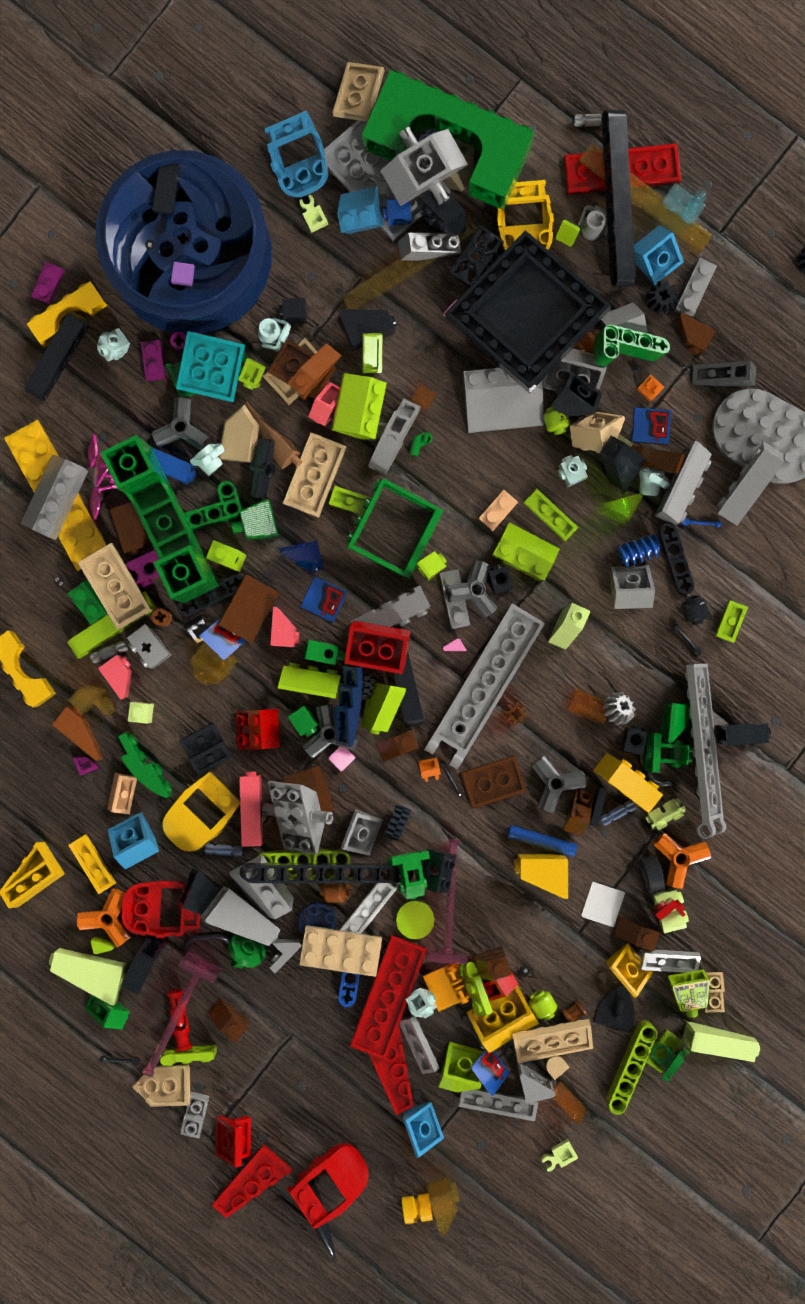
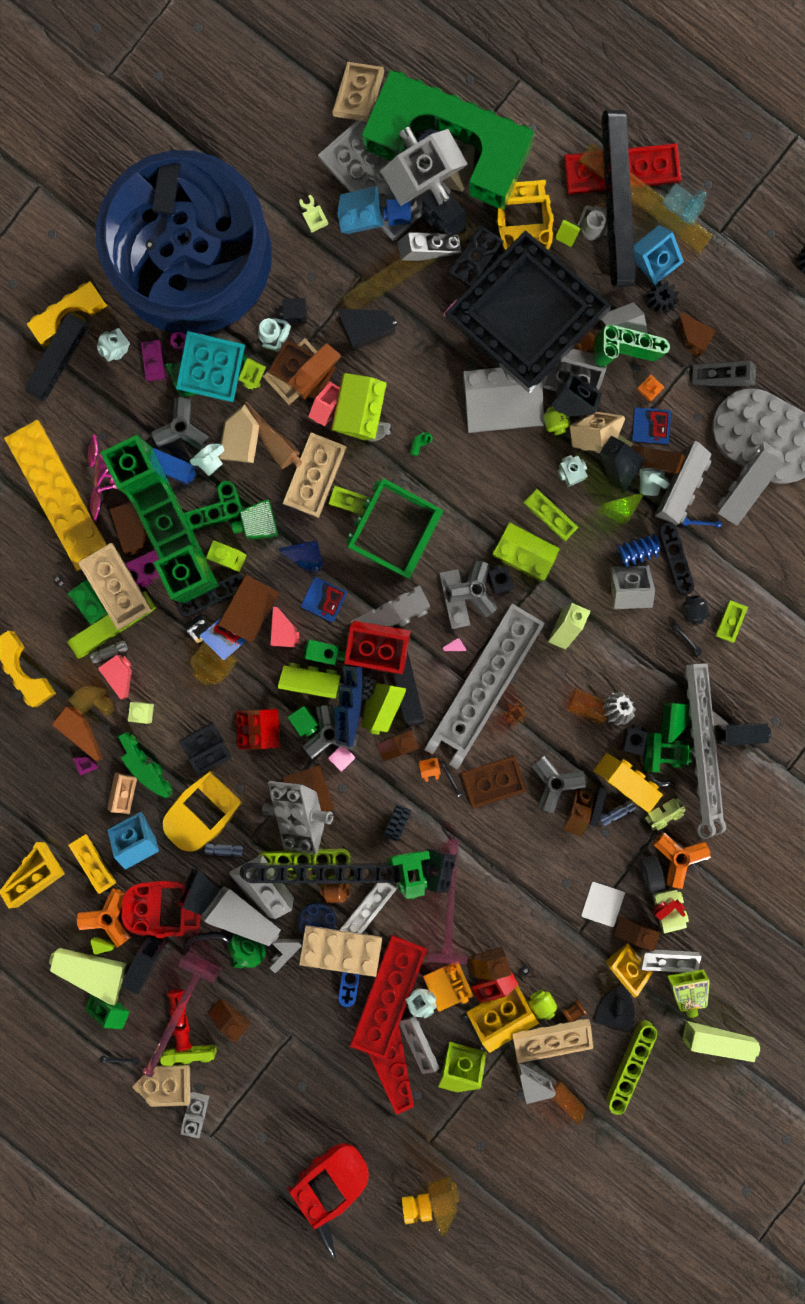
(47, 283): magenta plate -> none
(54, 497): light grey slope -> none
(157, 613): dark orange bush -> none
(158, 652): light grey brick -> none
(182, 274): medium lavender tile -> none
(233, 1139): red bracket -> none
(251, 809): coral brick -> none
(257, 1175): red wing -> none
(262, 468): black piece -> none
(307, 174): dark azure slope -> none
(361, 833): light grey slope -> none
(372, 353): tile -> none
(393, 436): light grey slope -> none
(415, 919): lime tile -> none
(422, 1128): dark azure slope -> none
(423, 397): clear orange tile -> none
(431, 565): lime slope -> none
(475, 988): lime hinge -> none
(490, 1071): sticker -> none
(498, 510): light nougat plate -> none
(499, 1104): light grey plate -> none
(542, 841): blue piece -> none
(544, 871): yellow slope -> none
(556, 1066): tan tile -> none
(562, 1153): yellowish green plate -> none
(587, 120): light grey axle -> none
(668, 1039): lime tile -> none
(671, 1061): green tile -> none
(695, 287): light grey plate -> none
(715, 995): tan slope -> none

